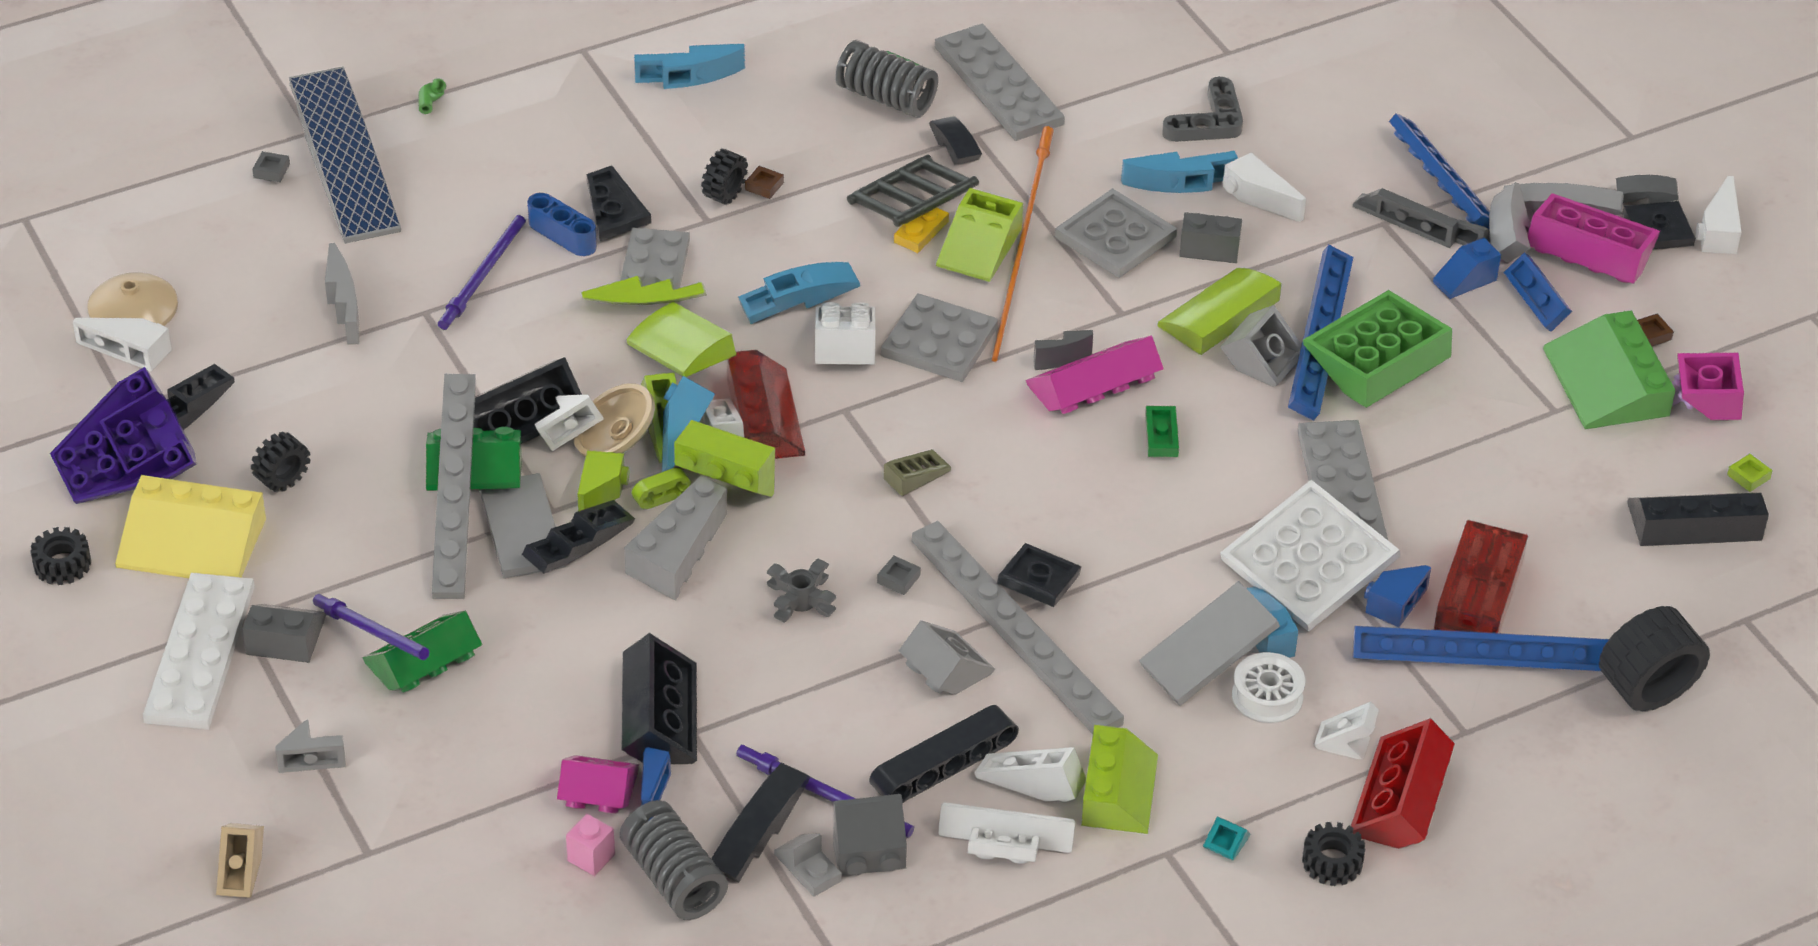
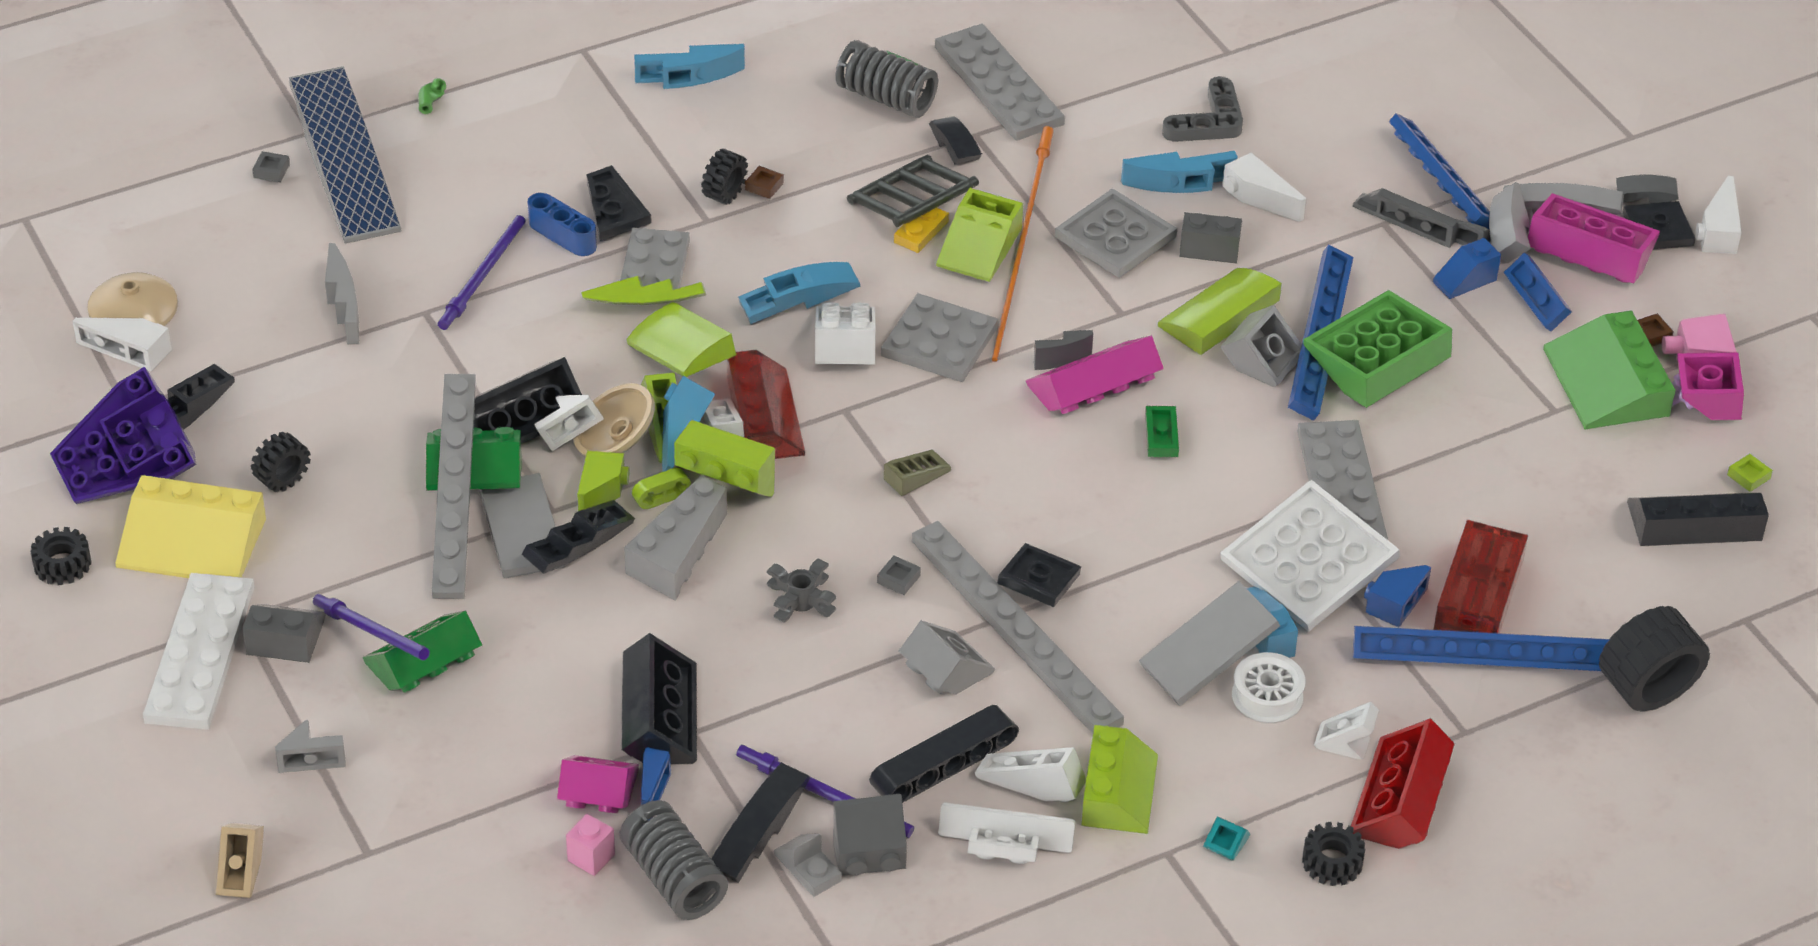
(1701, 335): none -> bright pink torso

